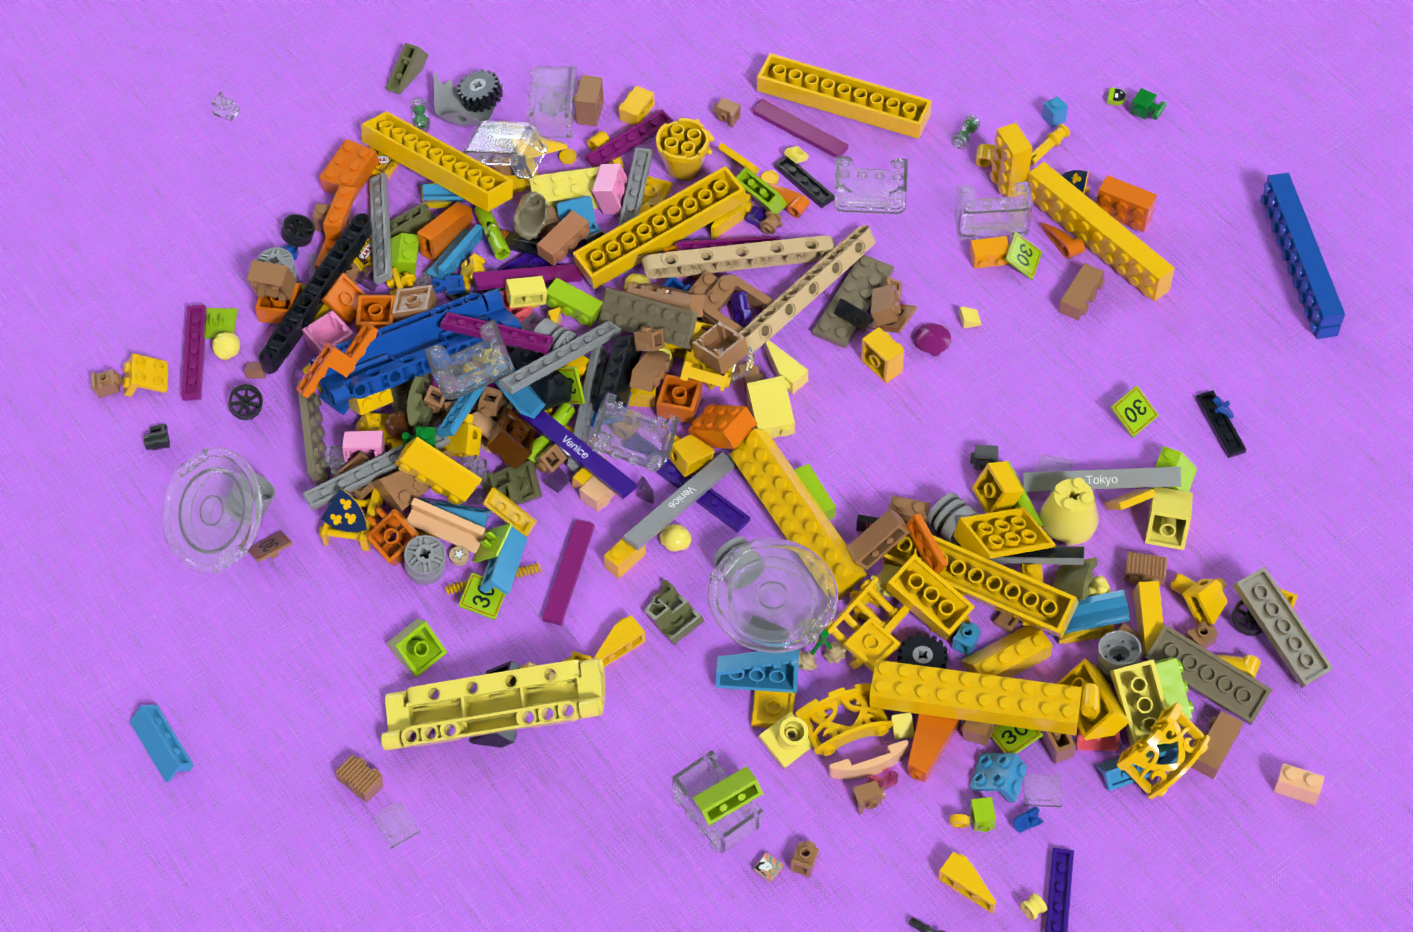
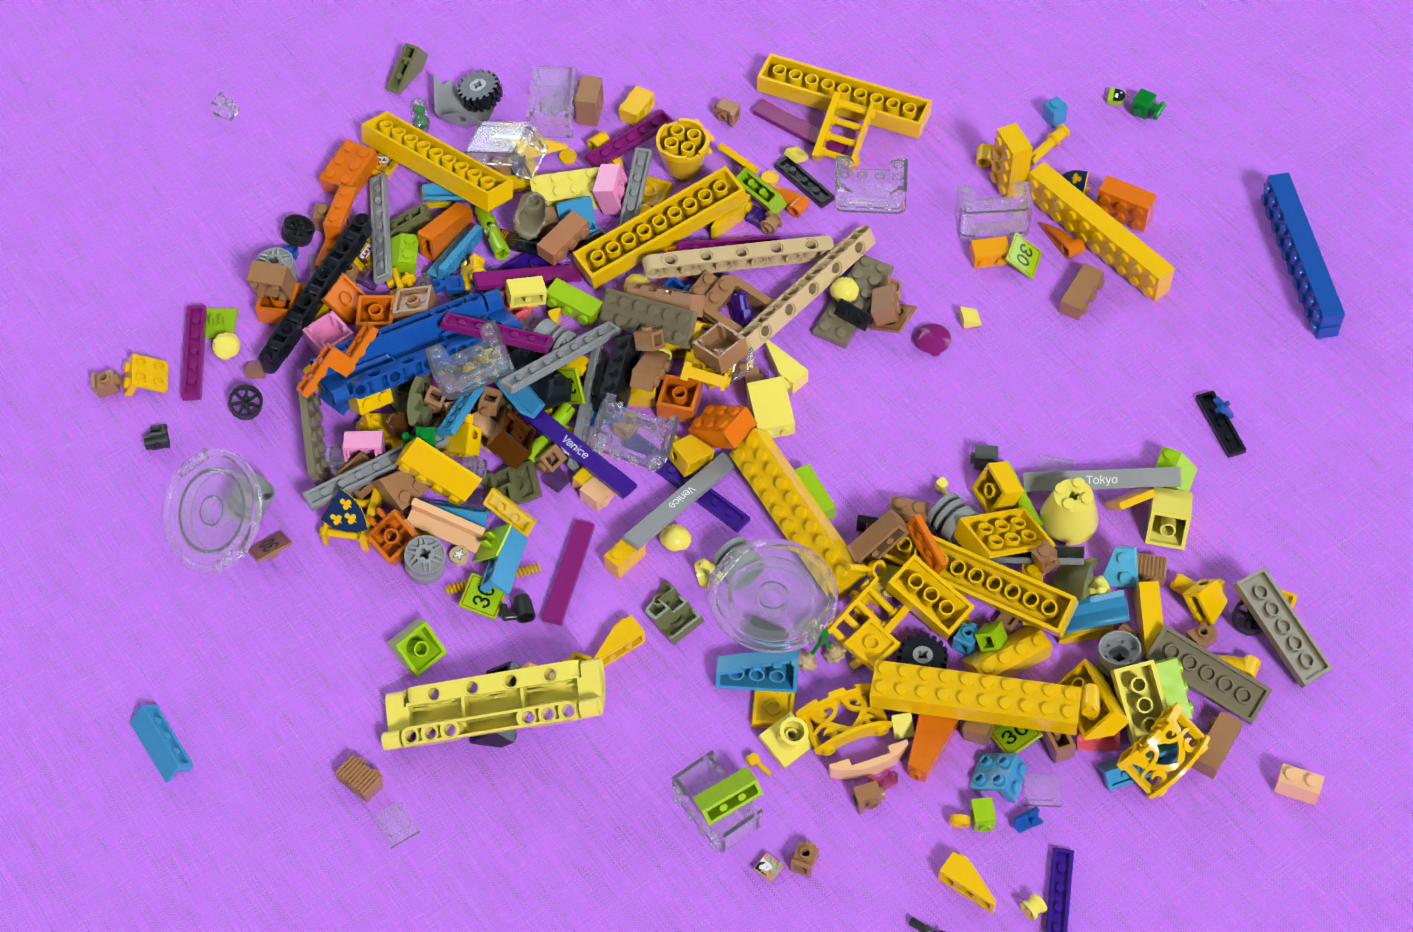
(523, 608): none -> pearl dark grey piece
(644, 490): clear purple slope -> none
(703, 570): none -> light yellow hair
(753, 759): none -> yellow hand
(831, 119): none -> yellow fence
(844, 288): none -> light yellow hair
(870, 568): none -> yellow piece
(882, 354): yellow brick -> none
(940, 485): none -> light yellow hand
(969, 126): clear piece -> none
(991, 636): none -> lime brick
(1045, 557): none -> medium nougat brick
(1122, 567): none -> medium azure wing
(1134, 411): lime piece -> none

